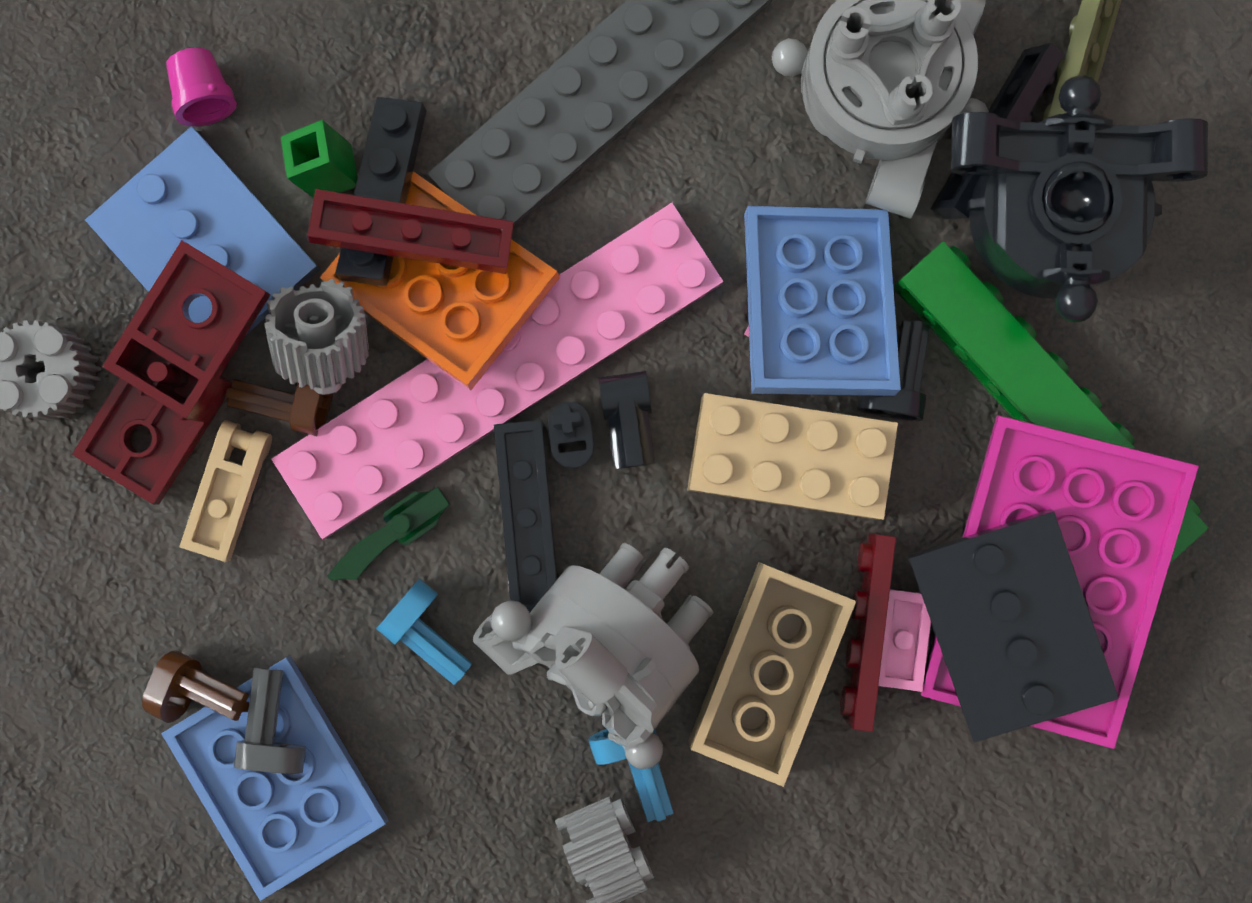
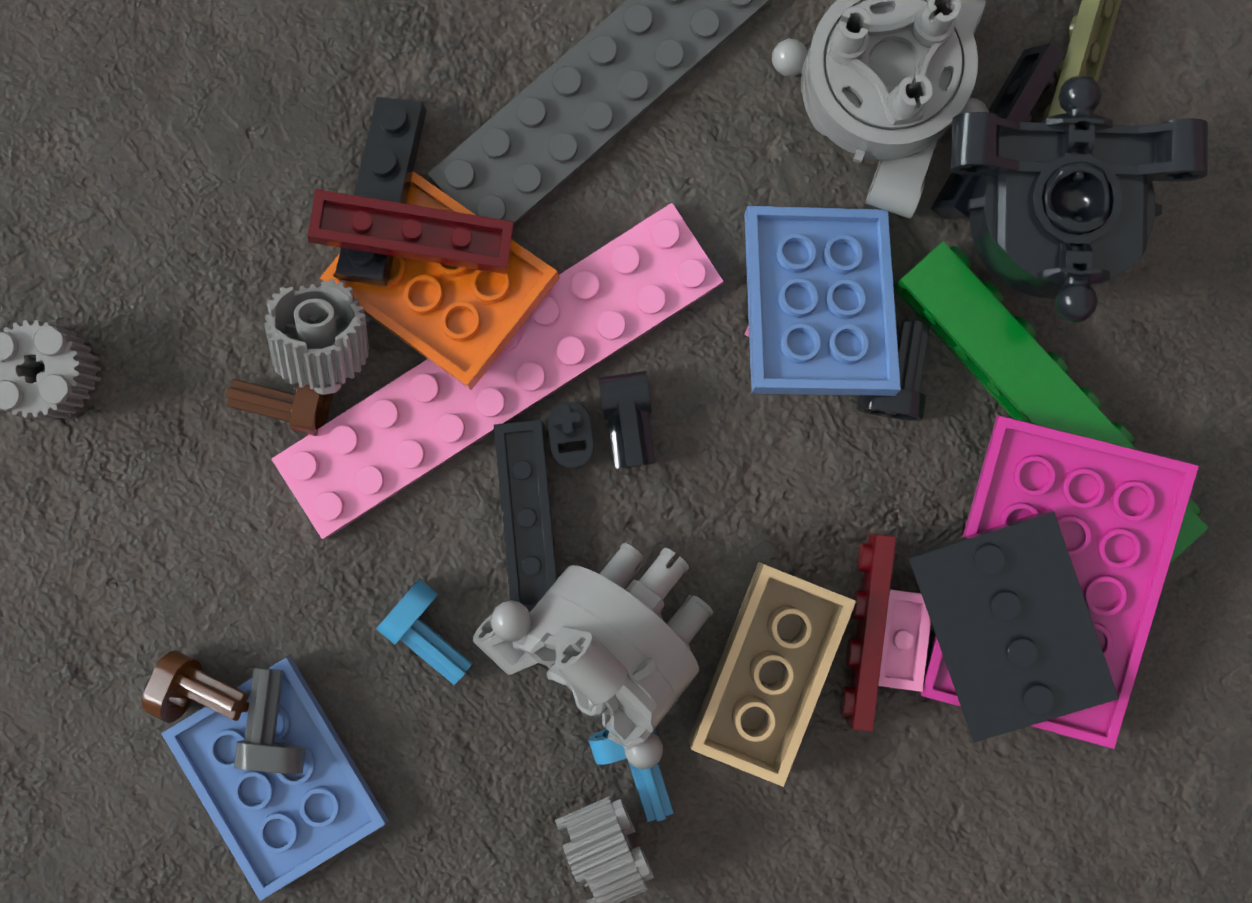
(170, 372): dark red bracket -> none
(198, 88): dark pink piece -> none
(200, 200): medium blue plate -> none
(225, 492): tan plate -> none
(319, 159): green brick -> none
(404, 522): dark green piece -> none
(792, 456): tan brick -> none

